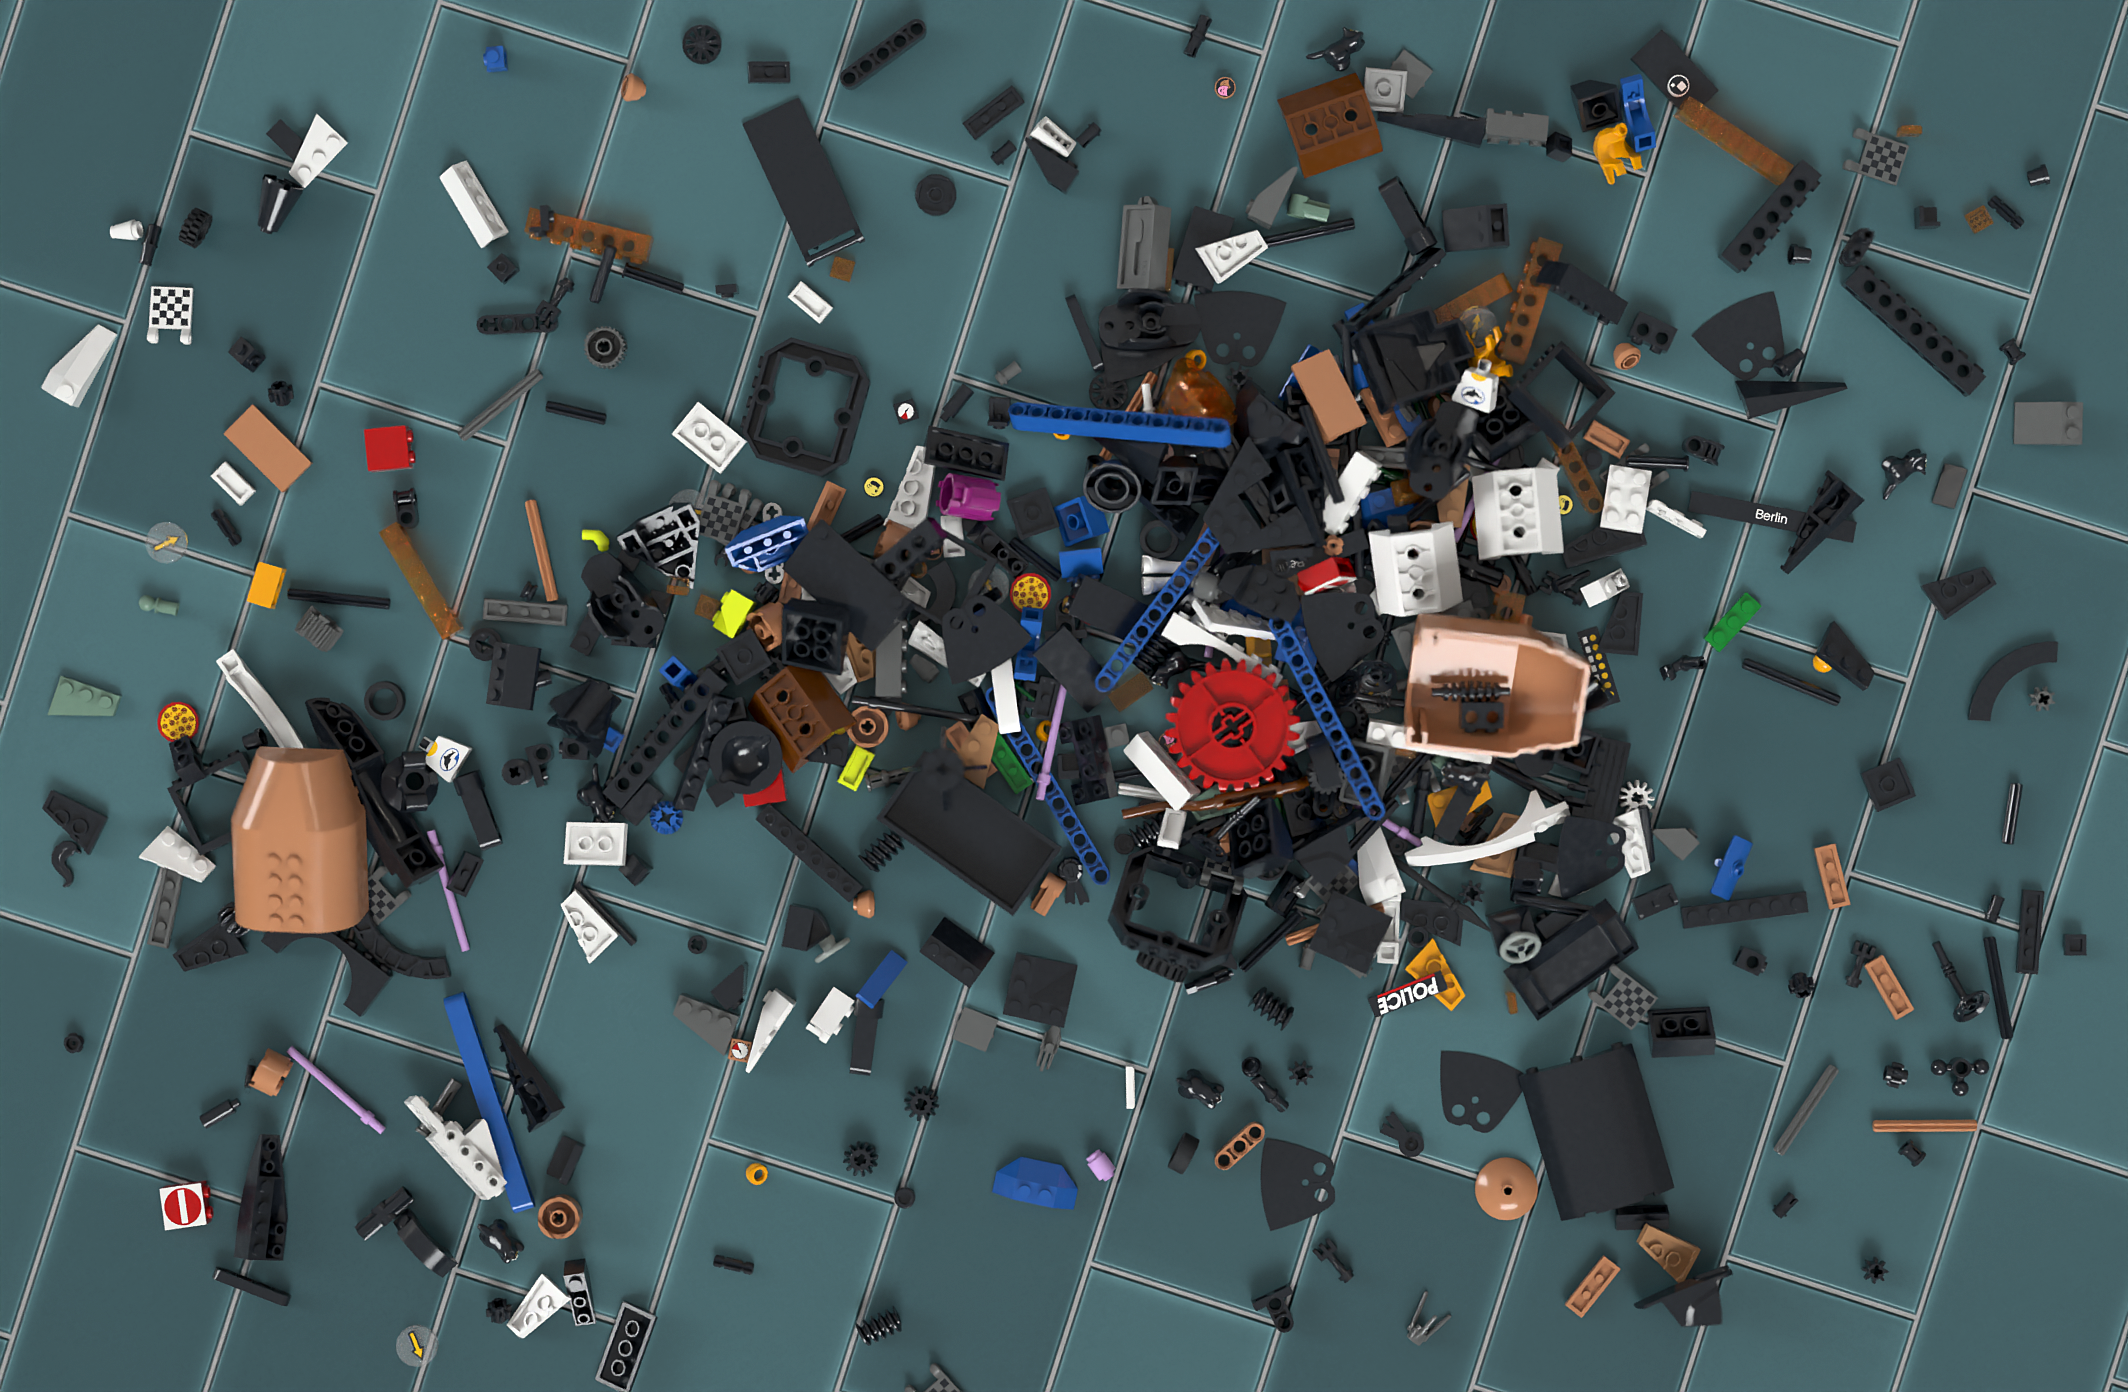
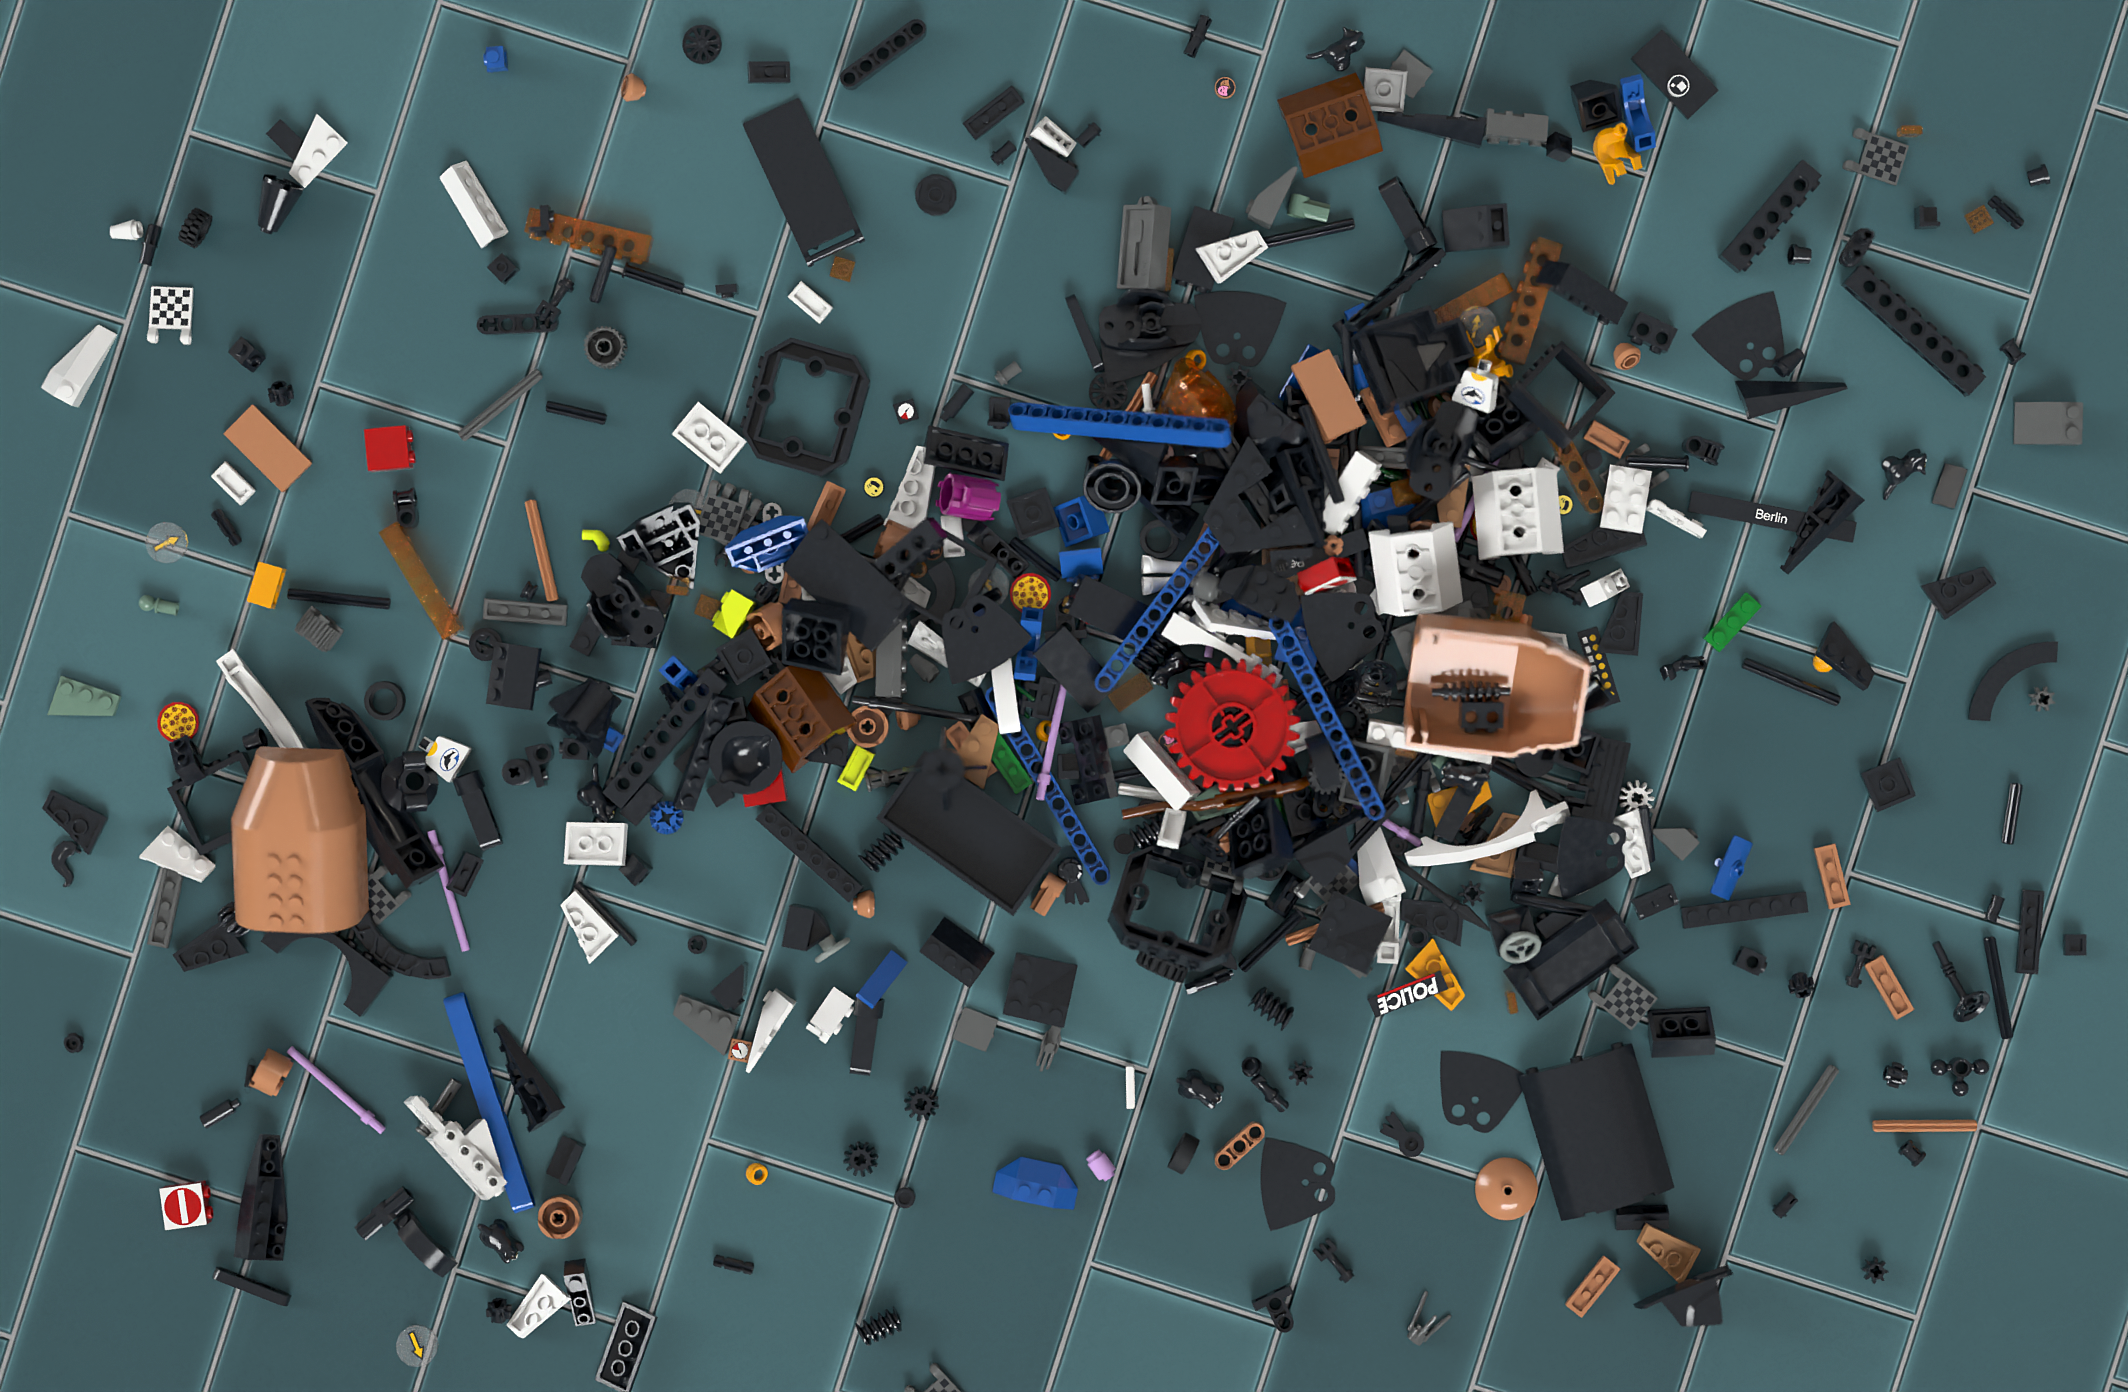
(1733, 140): clear orange brick -> none

